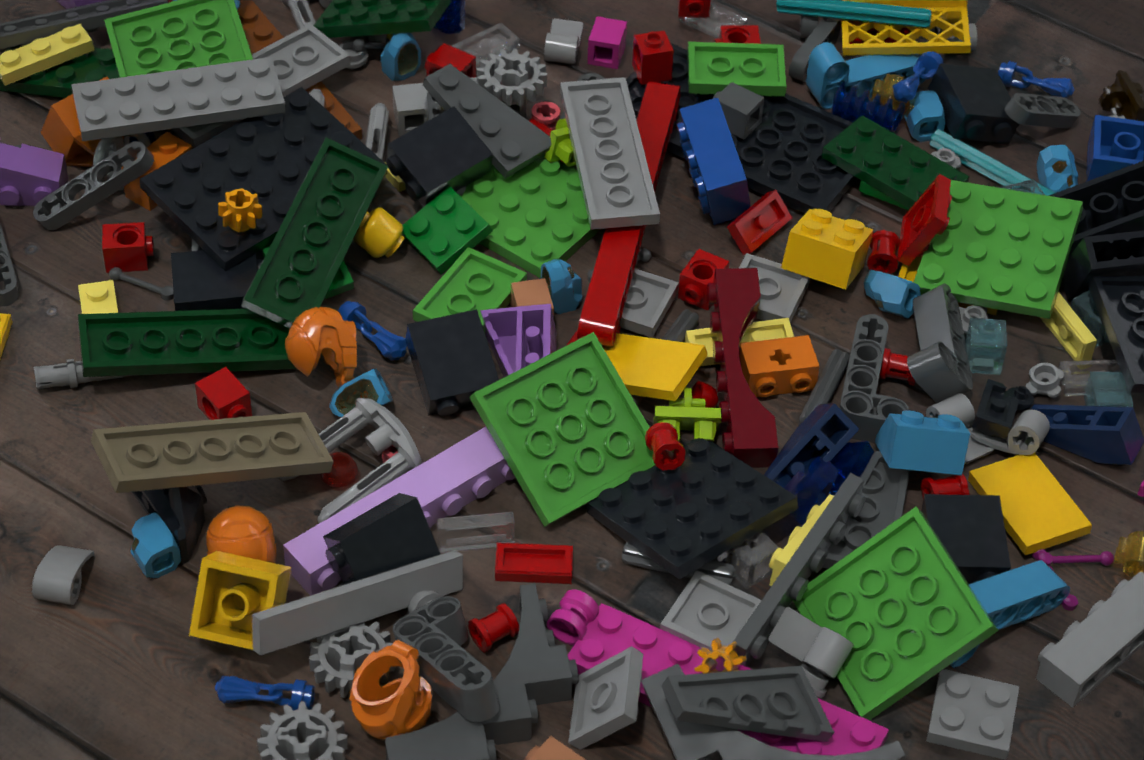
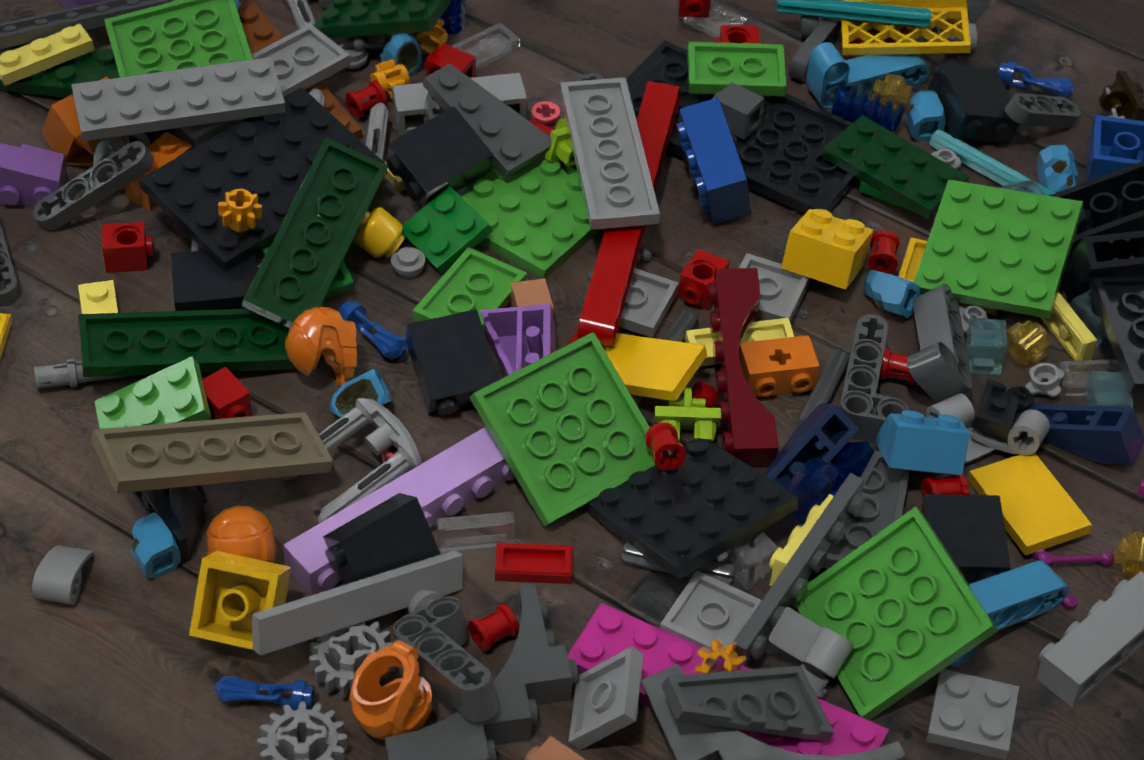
(161, 398): none -> bright green plate
(166, 292): dark grey hinge -> none
(343, 470): clear red plate -> none
(355, 102): none -> red bush
(390, 75): none -> light orange gear
(408, 262): none -> light grey plate
(431, 40): none -> light orange gear
(512, 76): light grey gear -> none
(563, 41): light grey panel -> none
(563, 285): dark azure rock -> none
(574, 614): dark pink wheel -> none
(607, 42): dark pink brick -> none
(652, 57): red brick -> none
(759, 222): red plate -> none
(924, 69): blue piece -> none
(925, 220): red plate -> none
(1027, 342): none -> clear yellow gear

